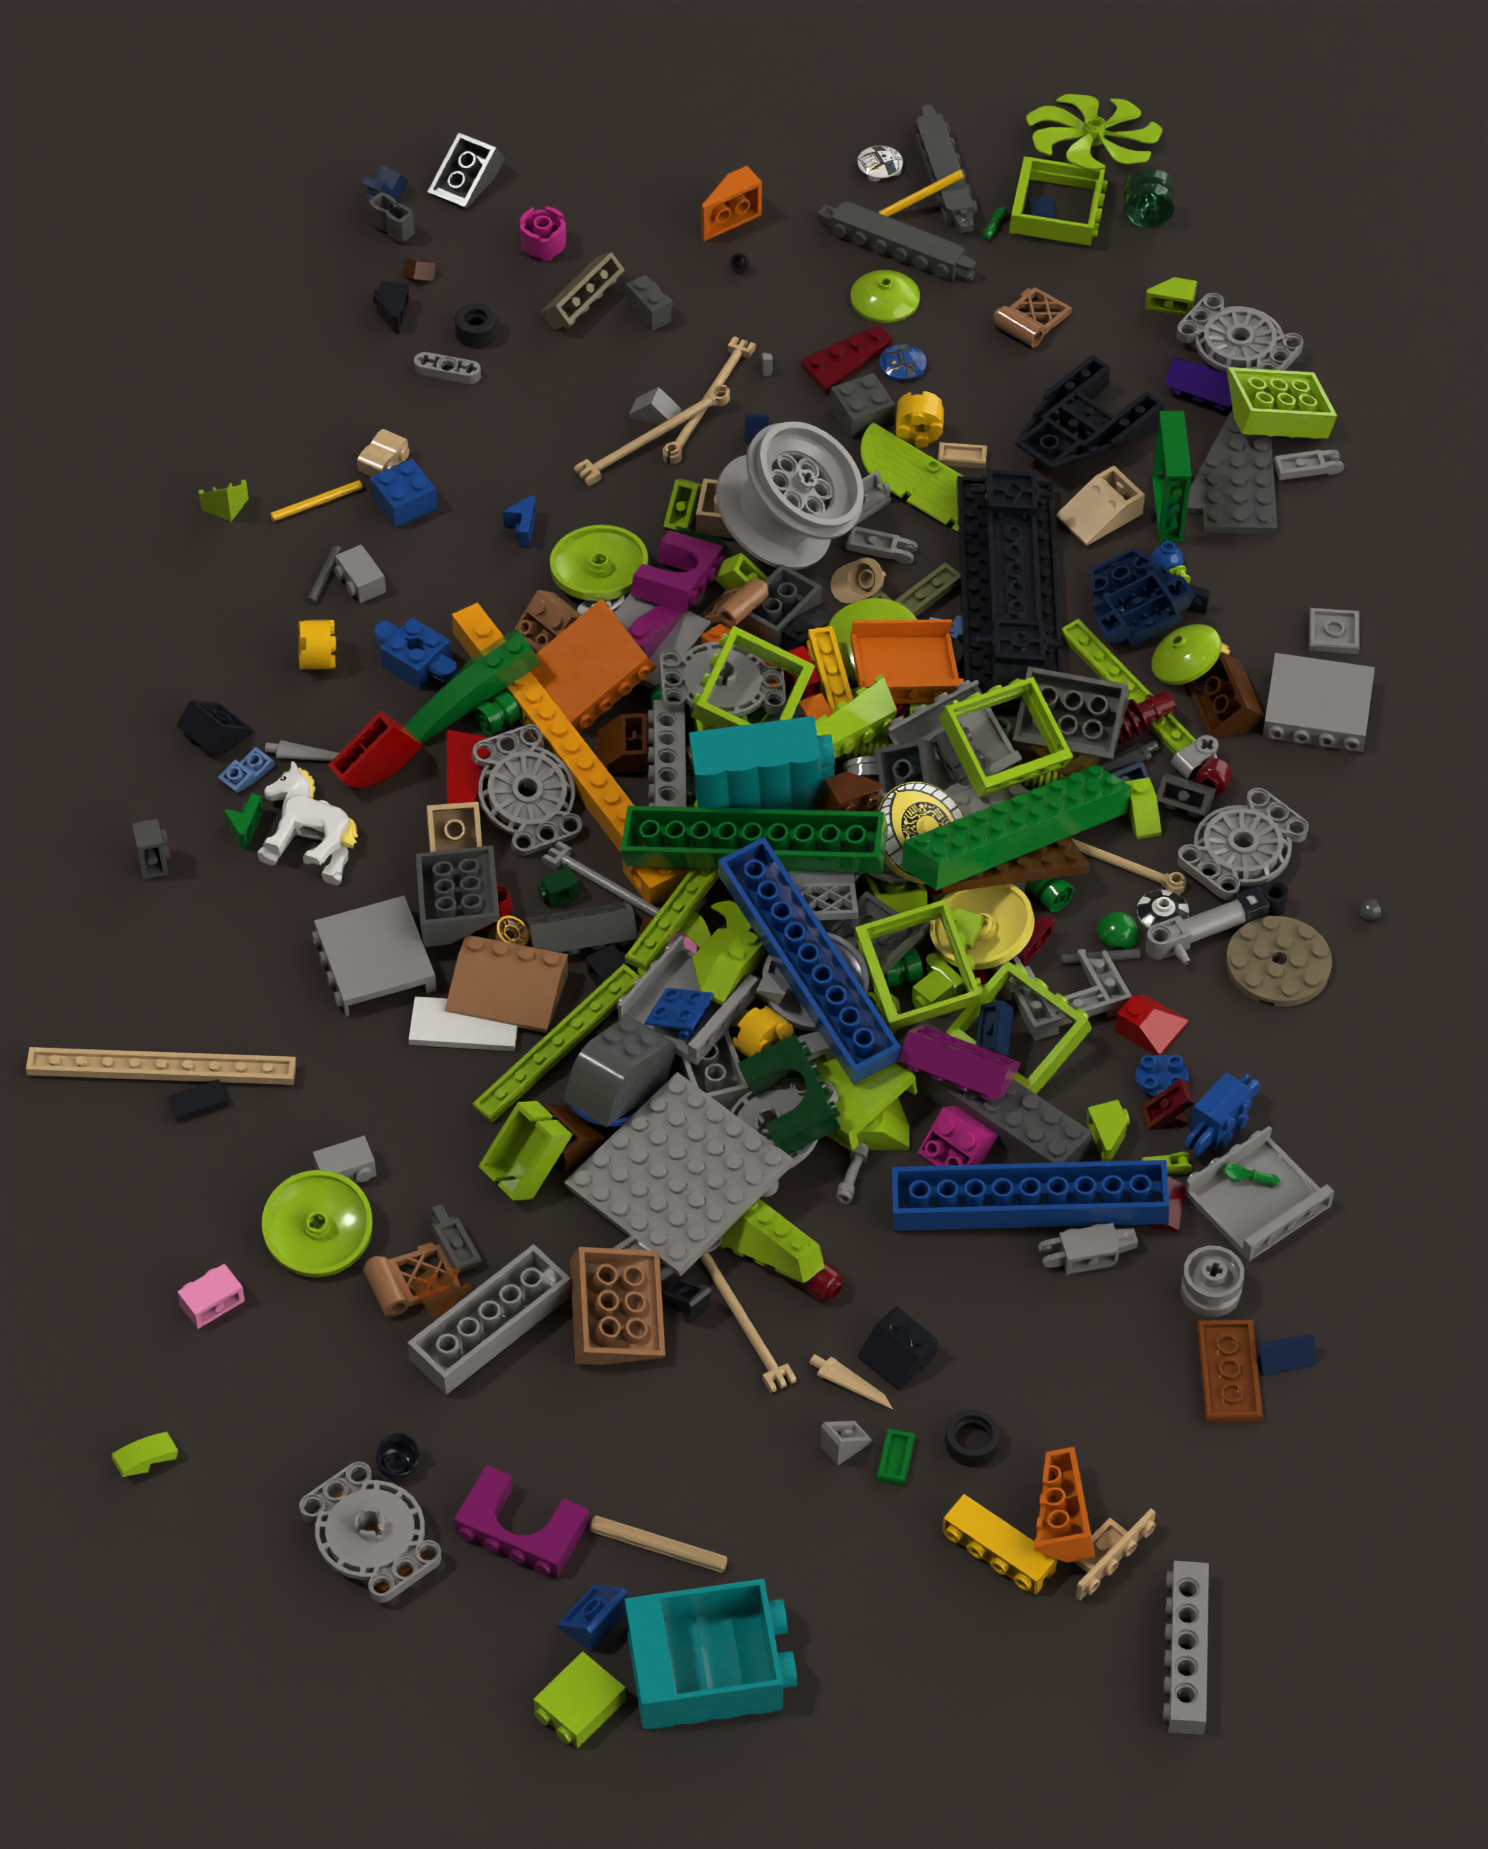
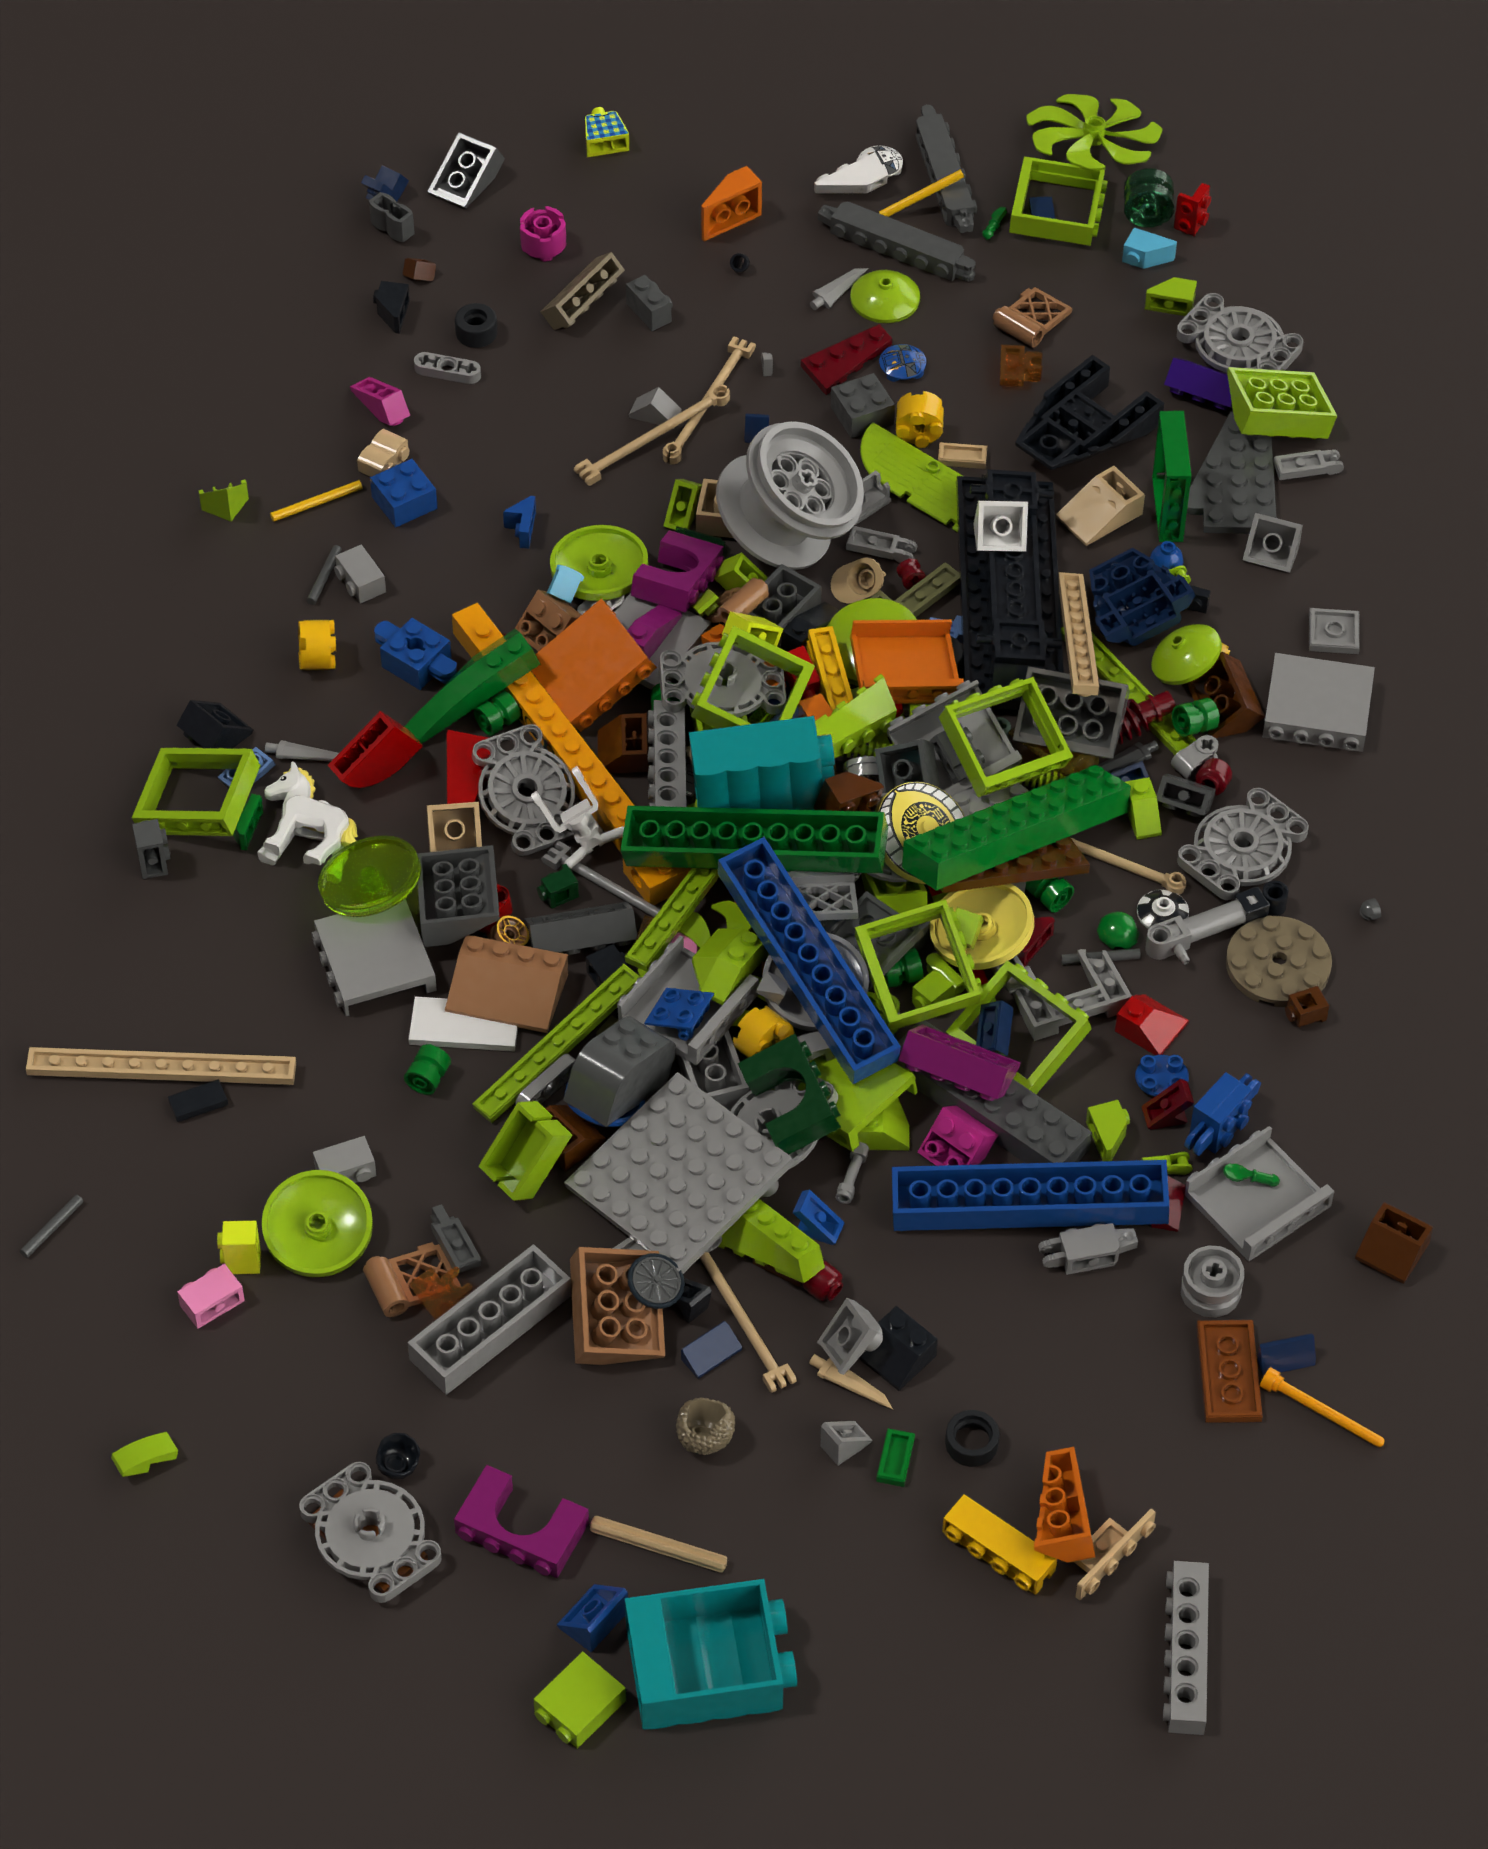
(51, 1226): none -> dark grey bar
(199, 822): none -> lime window
(240, 1247): none -> neon yellow brick
(369, 876): none -> clear neon green dish
(382, 400): none -> dark pink slope
(427, 1069): none -> green wheel
(548, 1081): none -> light grey beam
(565, 583): none -> medium azure tile
(580, 822): none -> white piece
(605, 133): none -> torso
(655, 1281): none -> dark grey wheel
(705, 1425): none -> dark tan hair
(706, 603): none -> lime slope
(710, 1349): none -> dark blue slope
(754, 625): none -> neon yellow brick
(817, 1218): none -> blue slope
(834, 290): none -> light grey bar
(850, 1335): none -> light grey slope
(858, 177): none -> white slope
(910, 572): none -> dark red wheel
(1001, 525): none -> white slope
(1019, 365): none -> clear orange plate
(1078, 635): none -> tan plate
(1148, 249): none -> medium azure slope
(1192, 211): none -> red bracket
(1195, 717): none -> green wheel
(1273, 542): none -> light grey slope
(1274, 1382): none -> light orange piece
(1307, 1007): none -> reddish brown brick
(1394, 1242): none -> reddish brown slope

